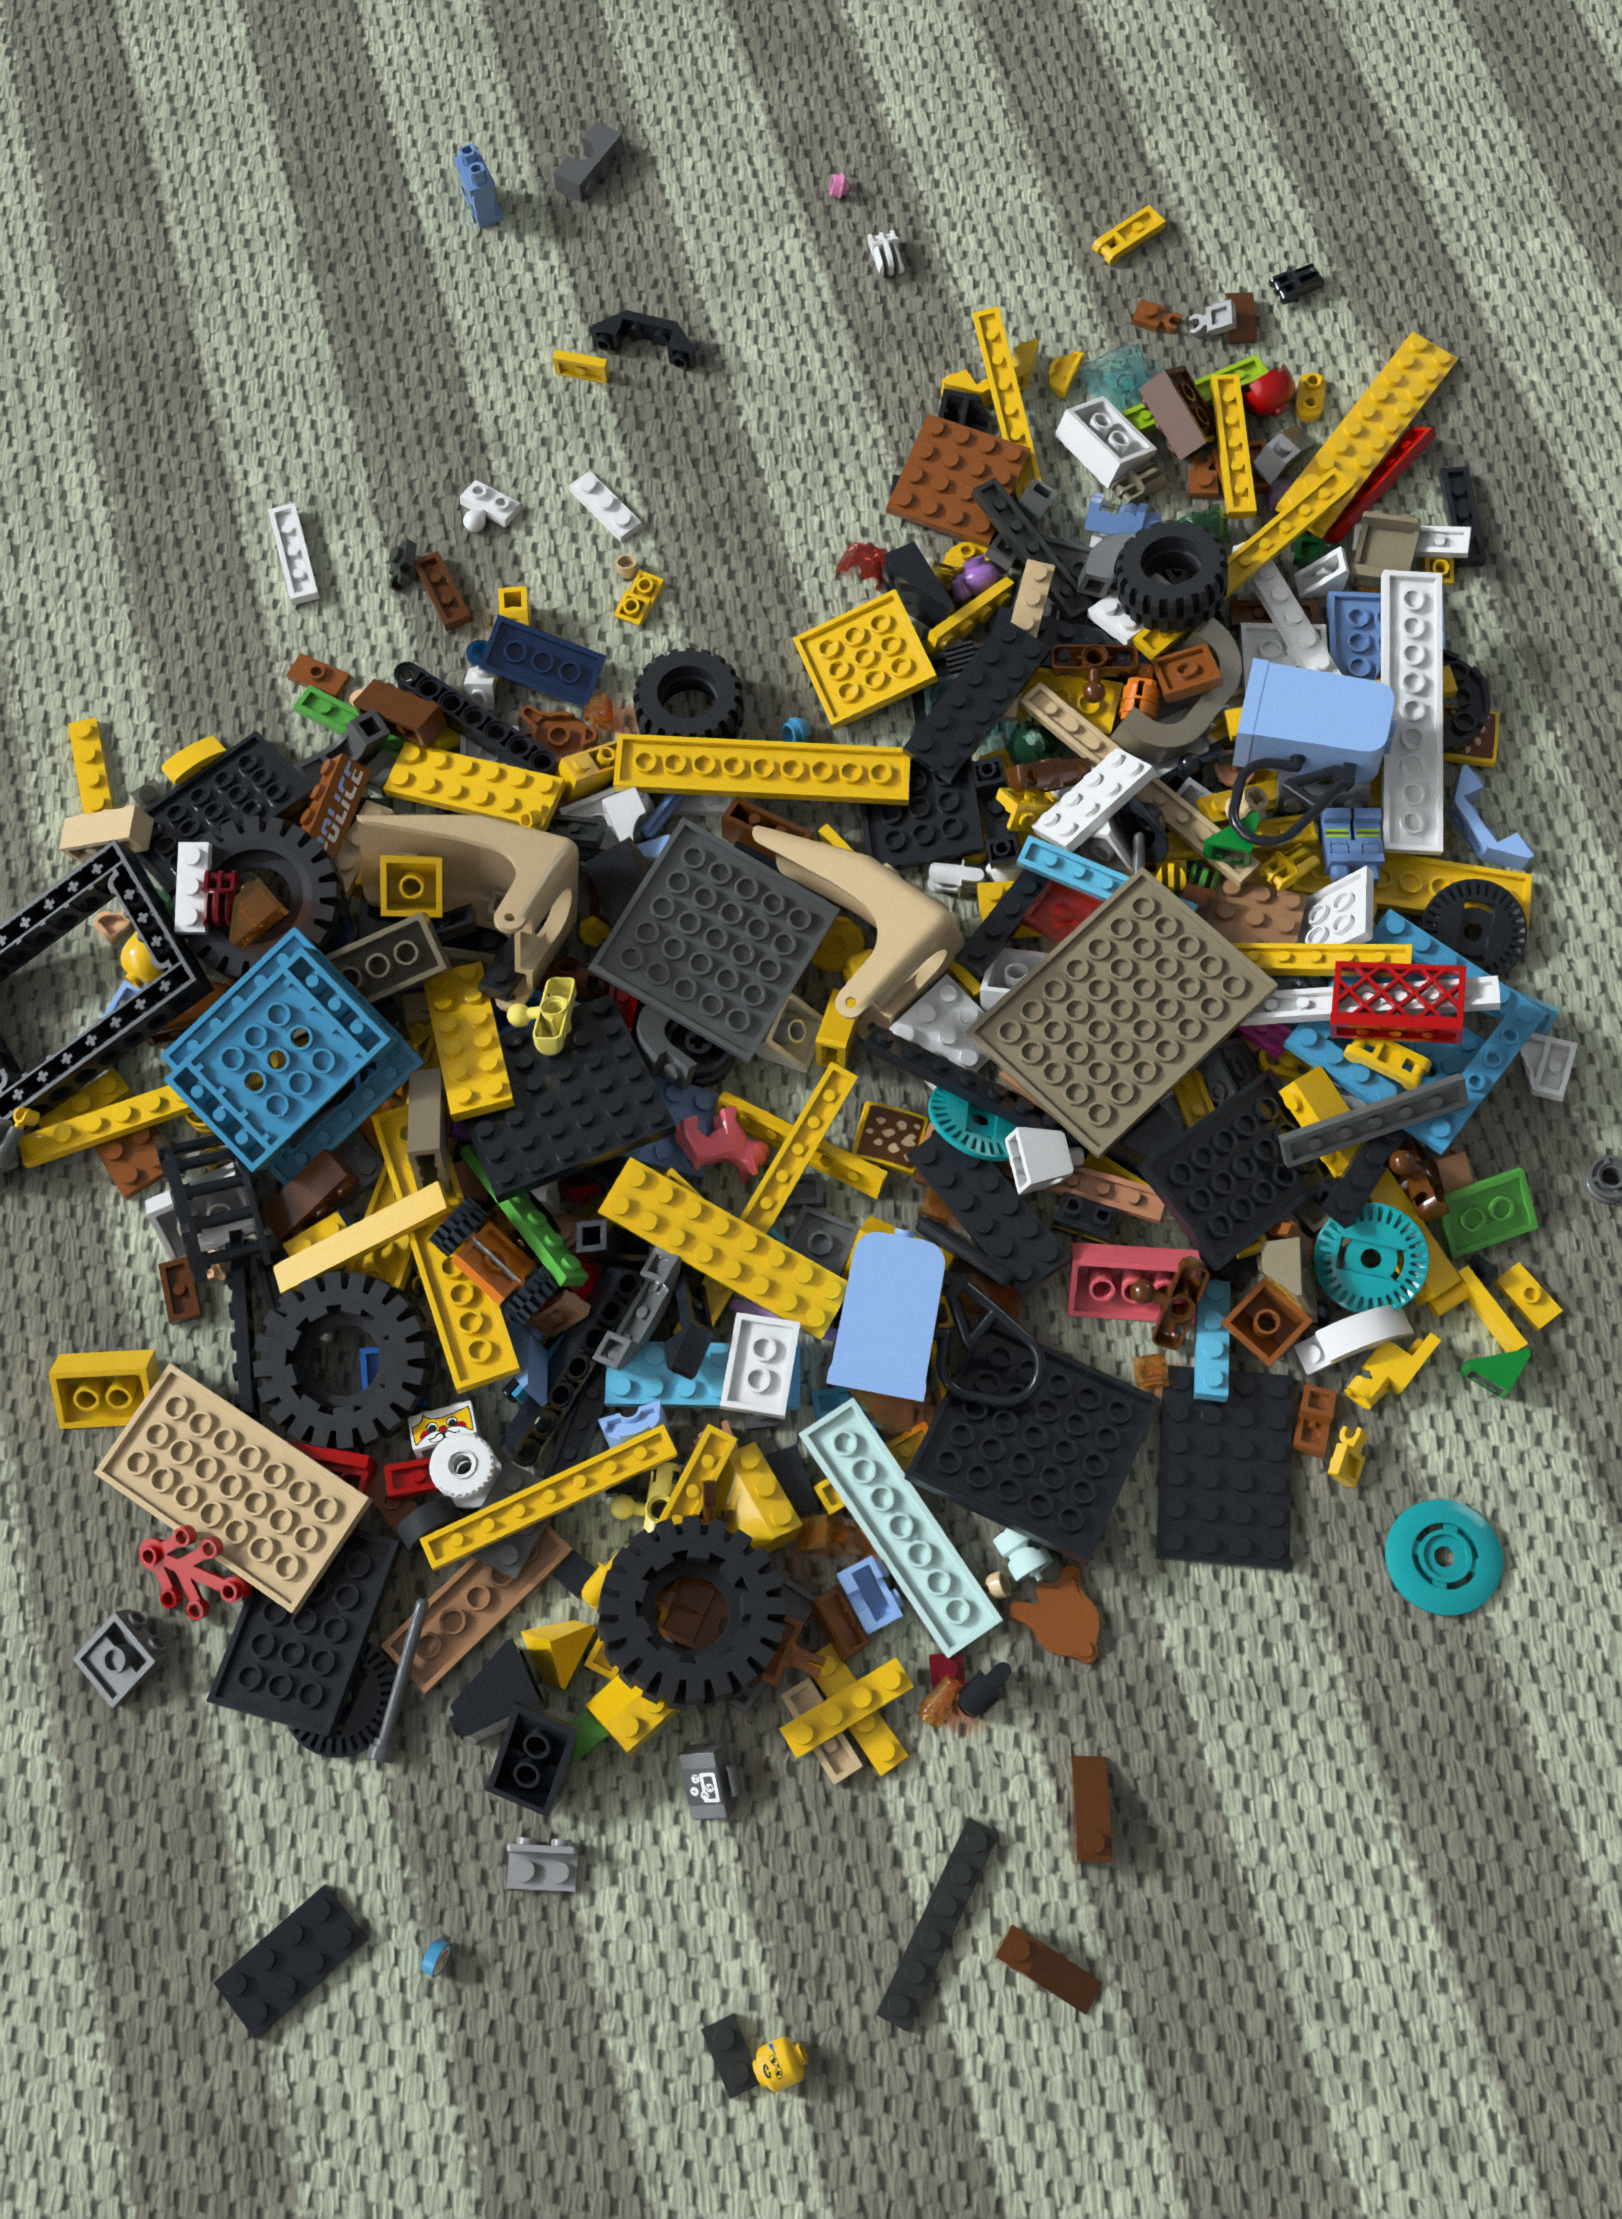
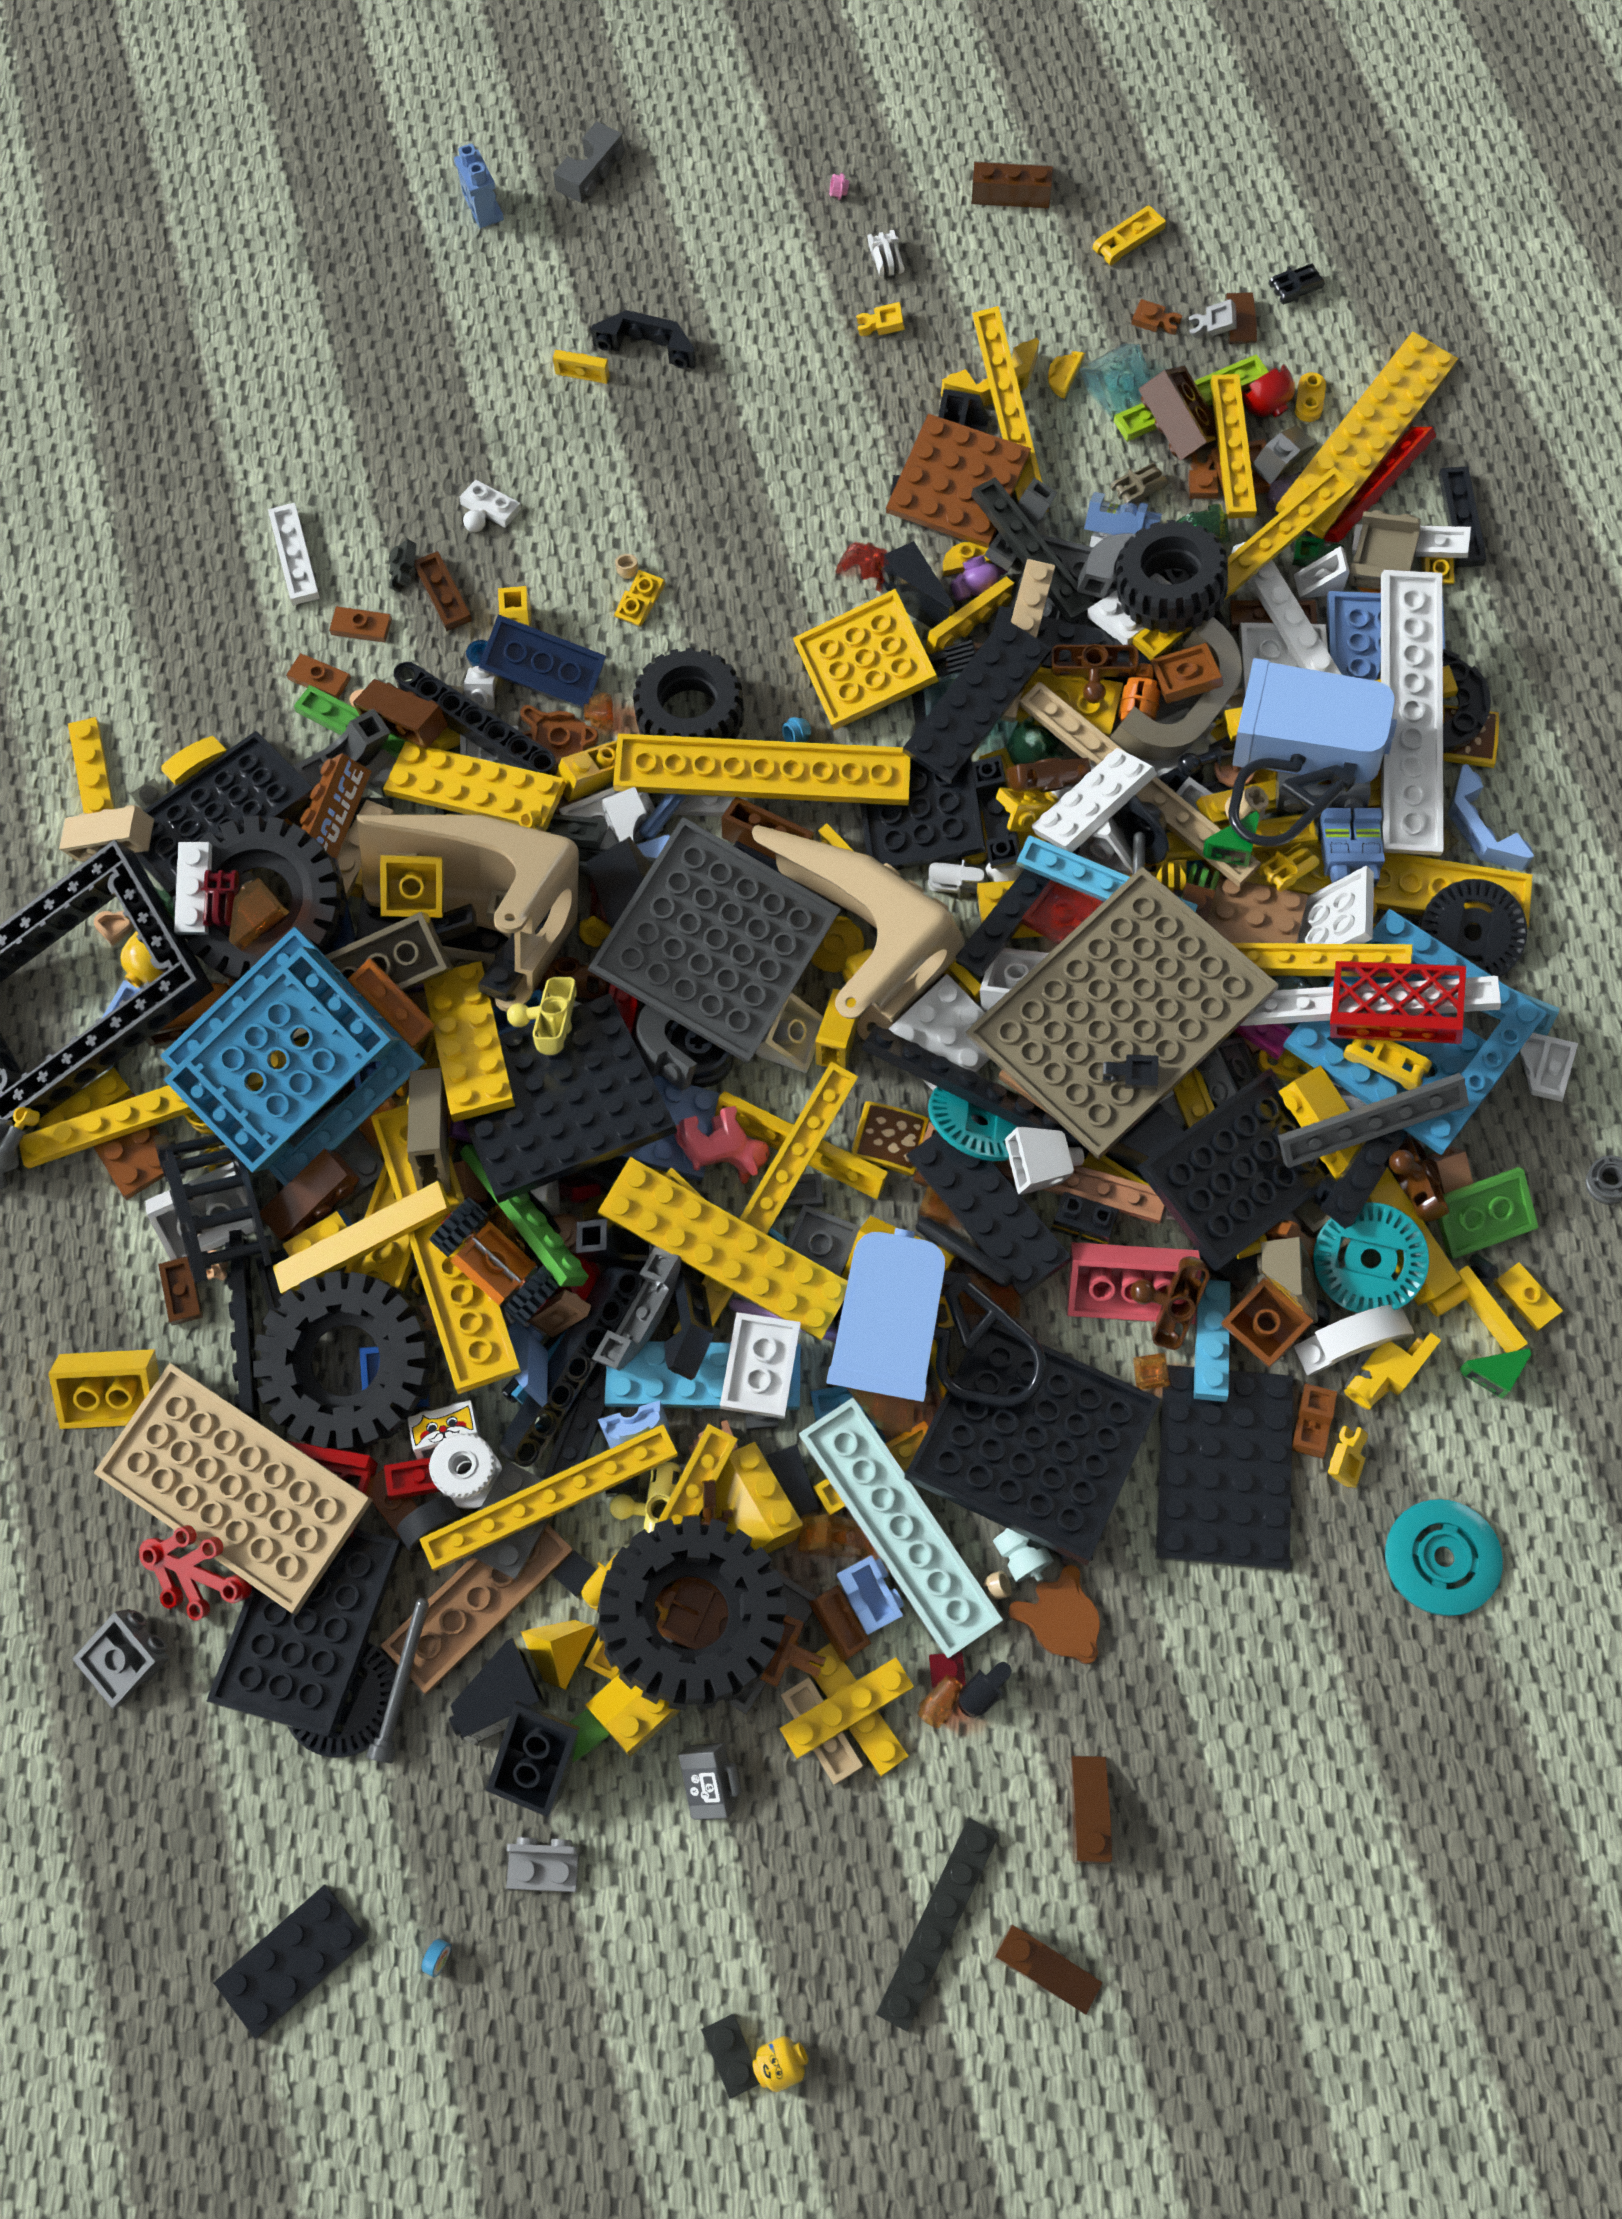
(360, 624): none -> dark orange plate
(391, 1002): none -> orange tile
(605, 506): white plate -> none
(885, 320): none -> yellow plate
(946, 575): clear yellow plate -> none
(1012, 184): none -> reddish brown slope
(1104, 440): white slope -> none
(1138, 1072): none -> black plate

